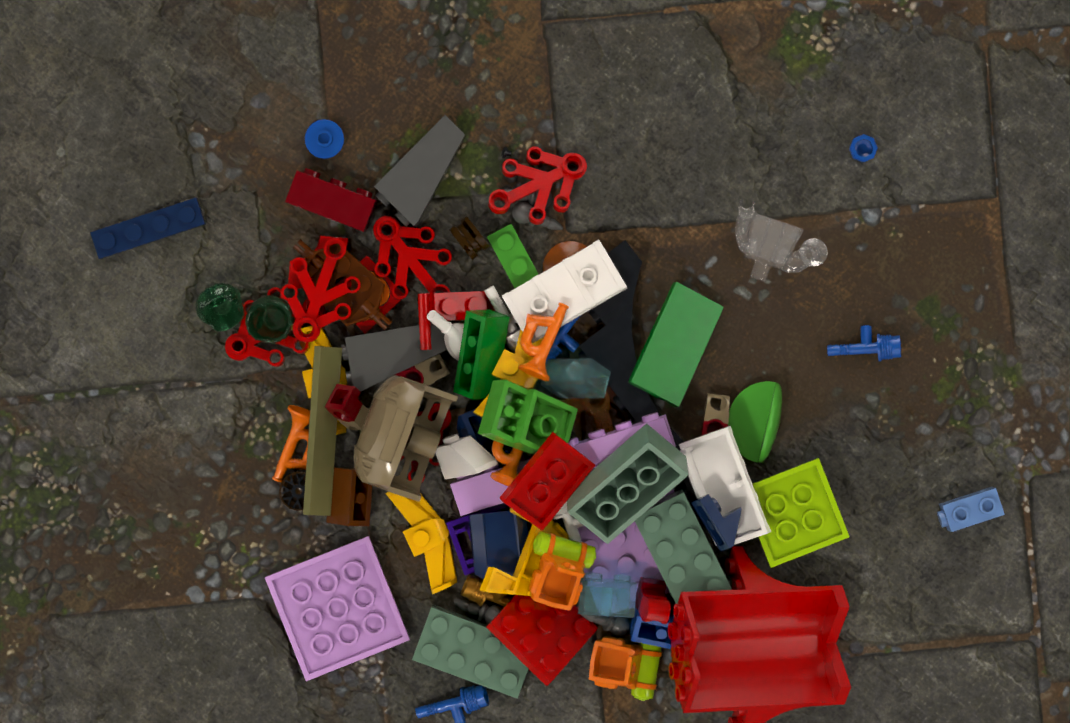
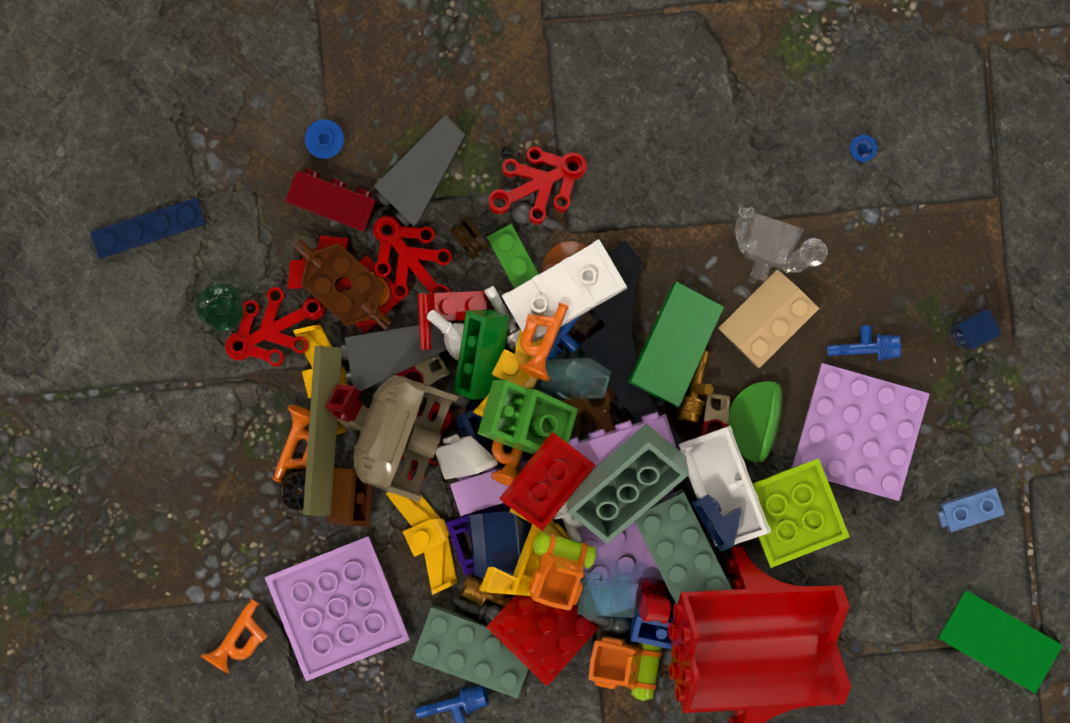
(228, 648): none -> orange piece
(269, 319): clear green hair -> none
(318, 295): red plant -> none
(691, 405): none -> pearl gold piece
(768, 318): none -> tan slope
(861, 430): none -> lavender plate
(974, 330): none -> dark blue brick
(1000, 641): none -> green tile

